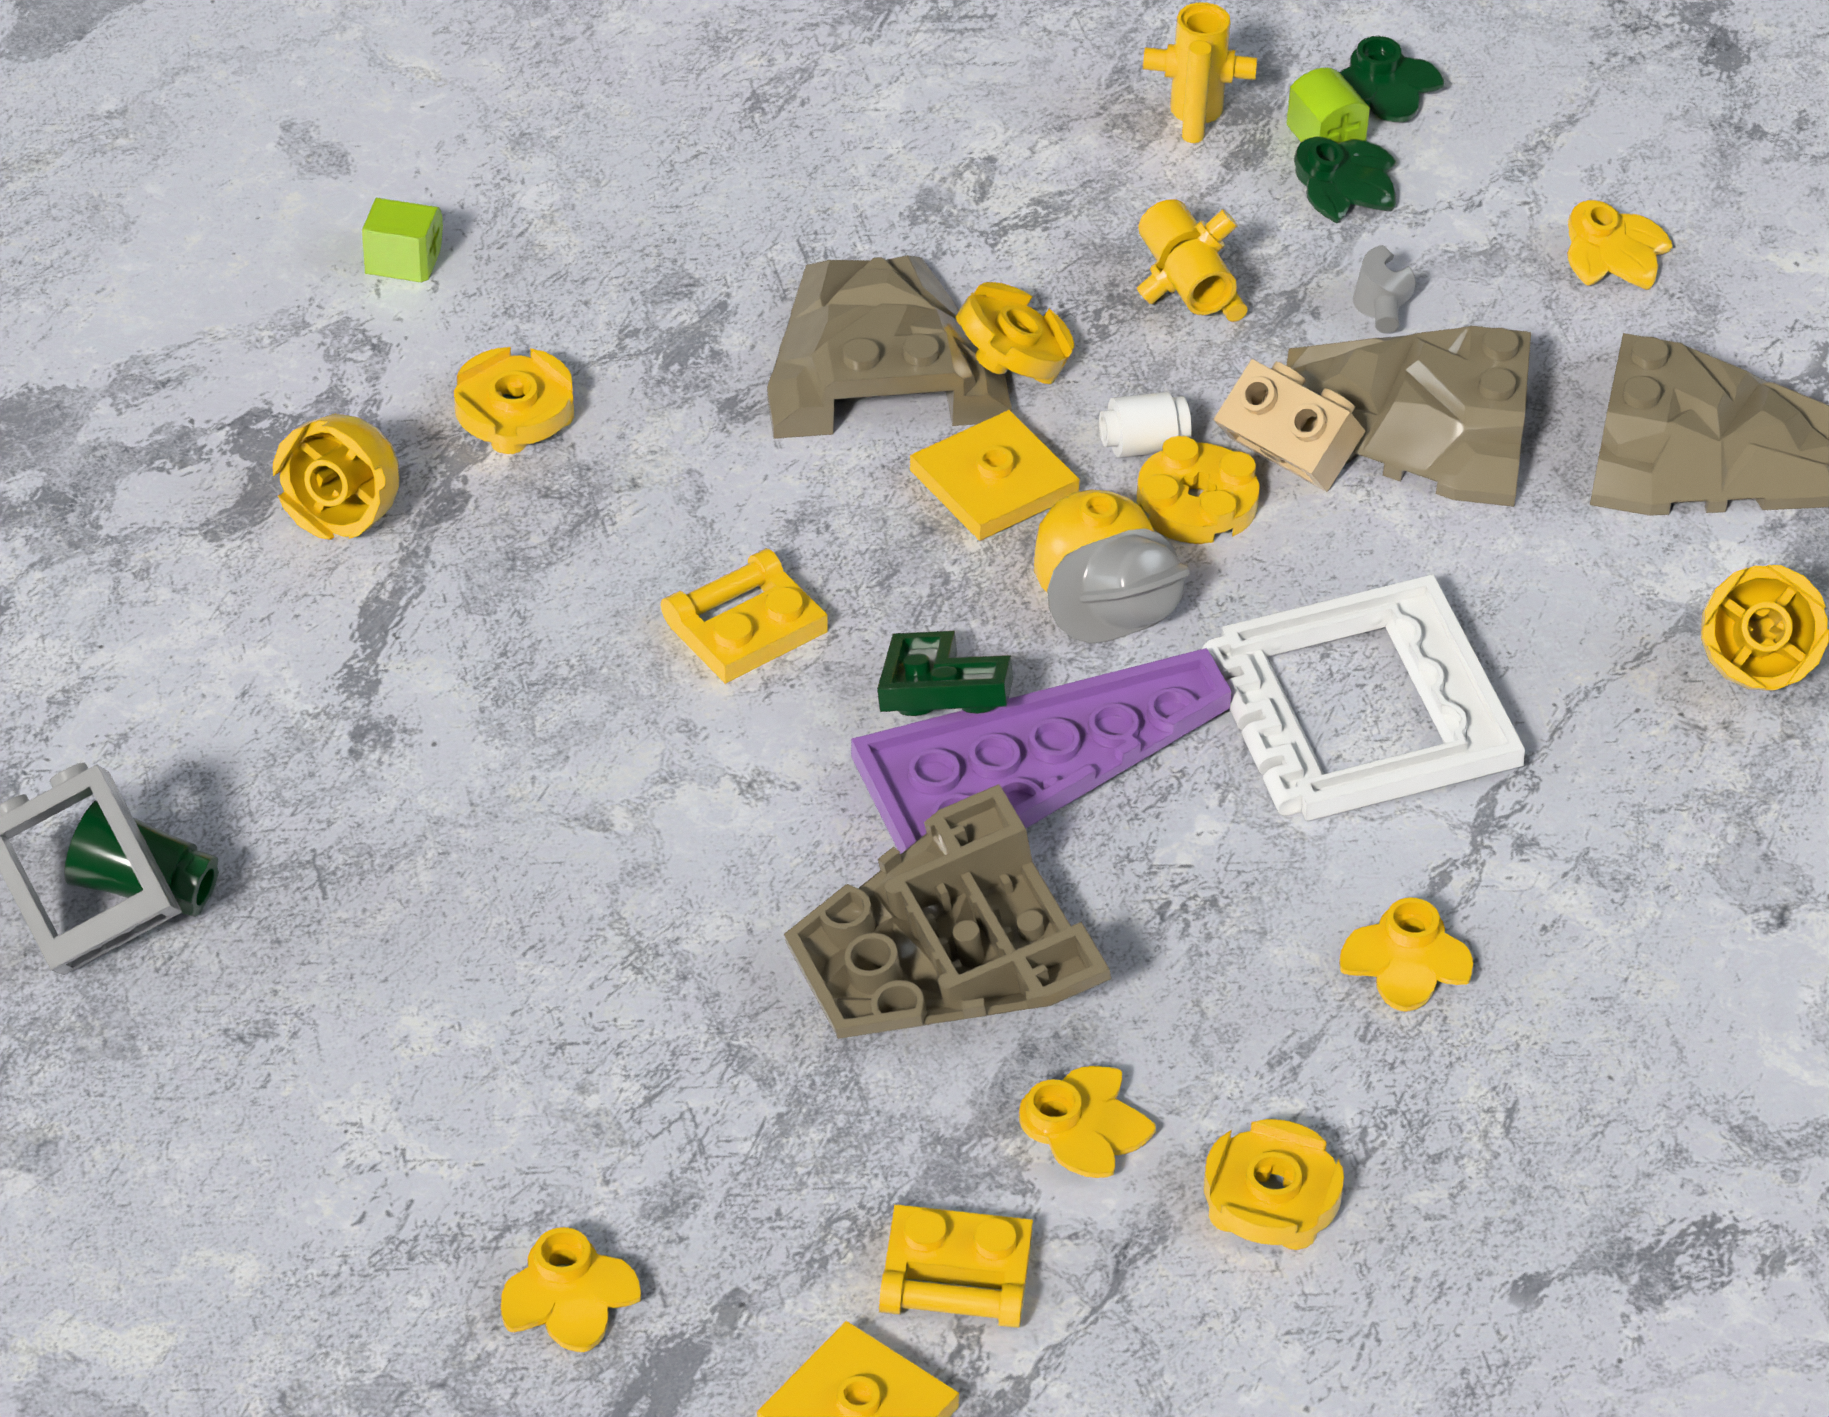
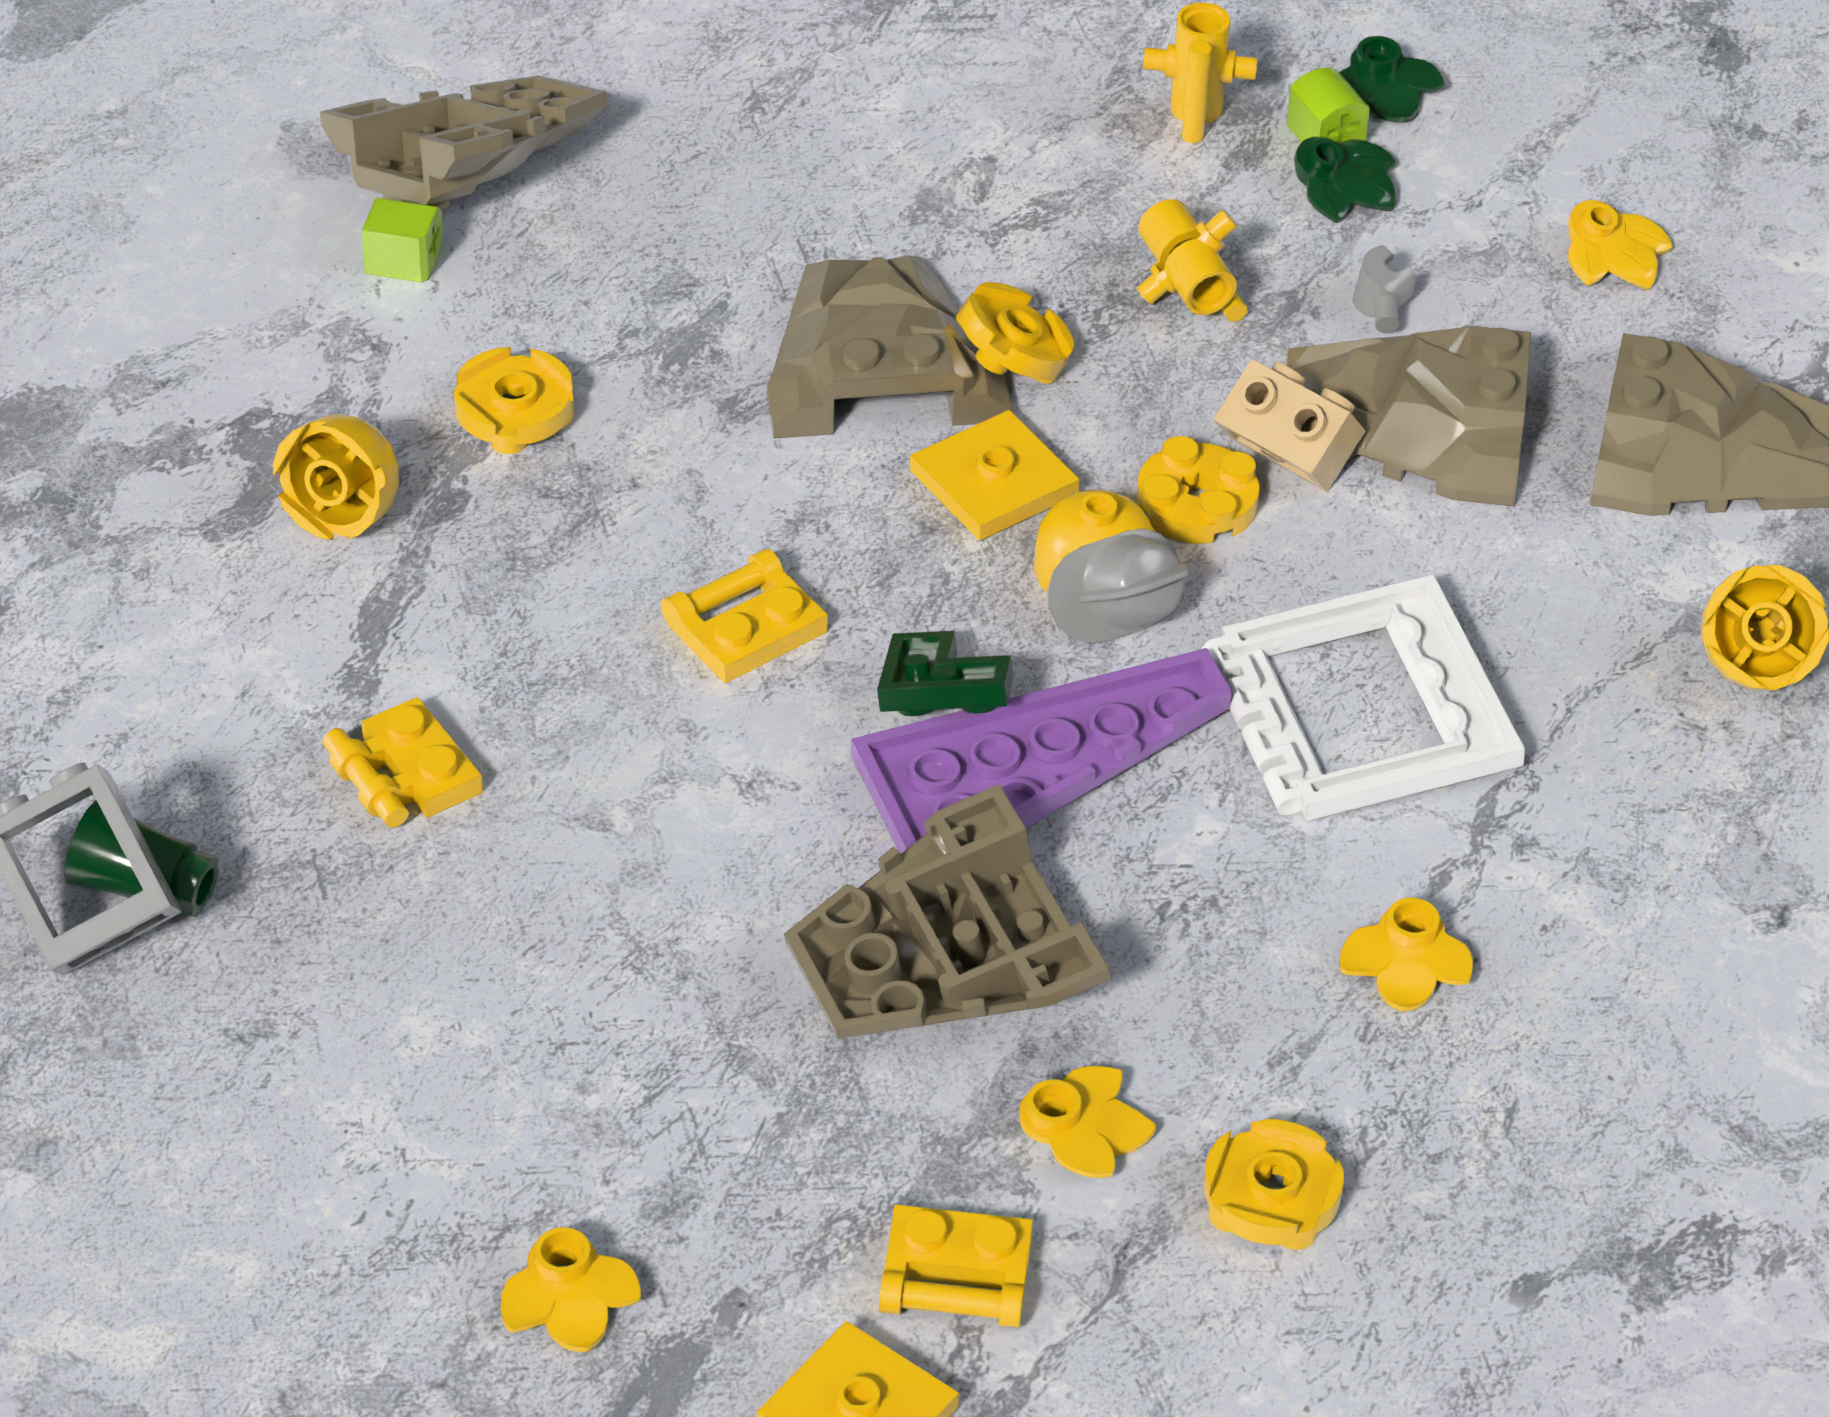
(417, 753): none -> yellow plate
(454, 143): none -> dark tan wedge
(1143, 423): white brick -> none

